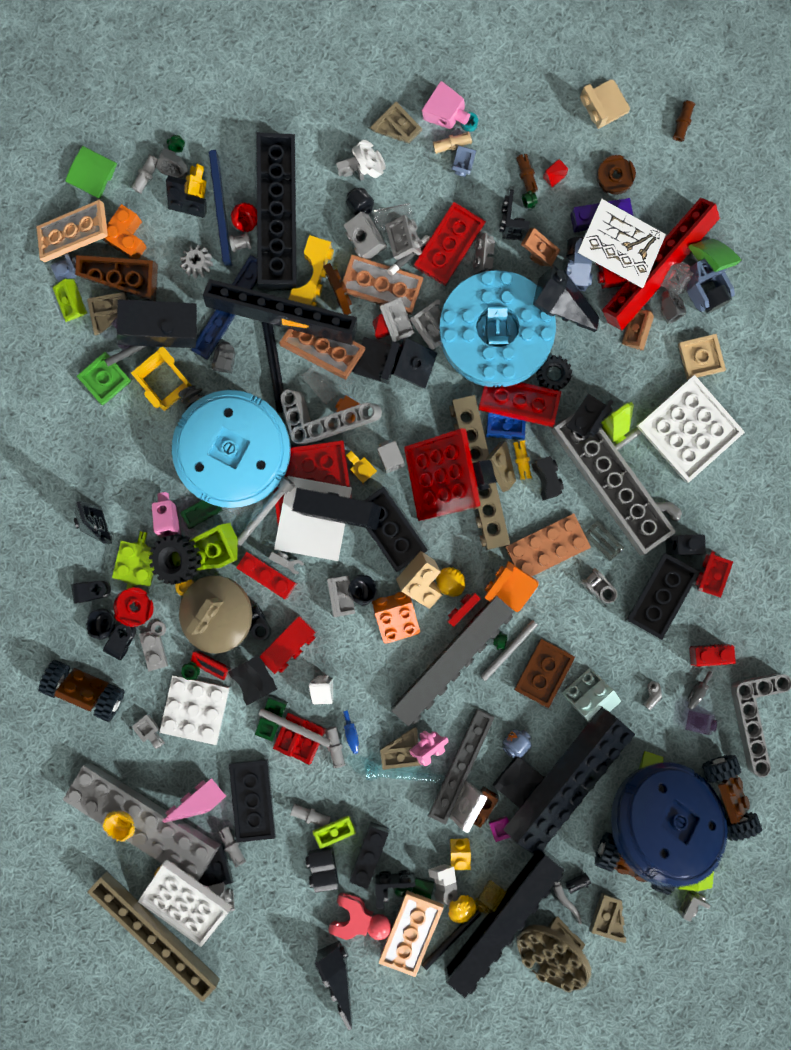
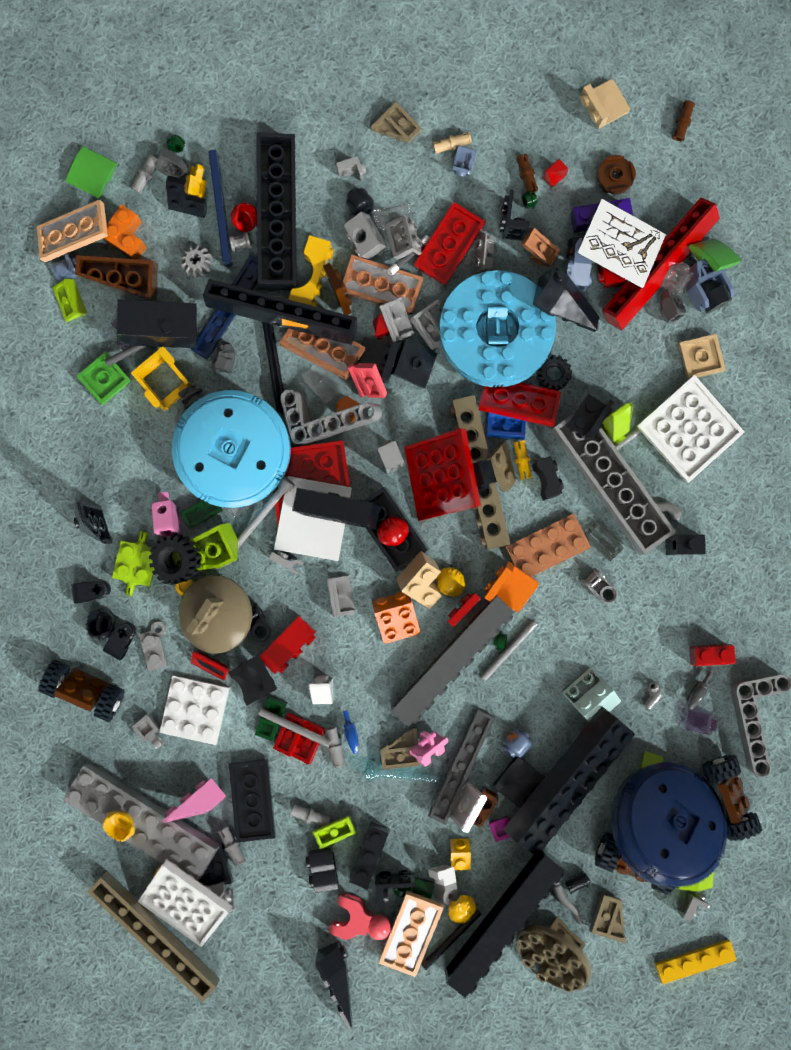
(104, 310): dark tan wing -> none
(122, 607): red plate -> none
(190, 666): dark green plate -> none
(266, 575): red brick -> none
(362, 468): yellow plate -> none
(362, 590): black hair -> none
(367, 380): none -> coral plate
(369, 161): white plate -> none
(392, 531): none -> red hair
(445, 107): bright pink torso -> none
(475, 123): teal bush -> none
(489, 898): clear yellow bracket -> none
(544, 673): reddish brown plate -> none
(638, 330): medium nougat slope -> none
(662, 596): black brick -> none
(695, 961): none -> yellow plate
(715, 575): red bracket -> none

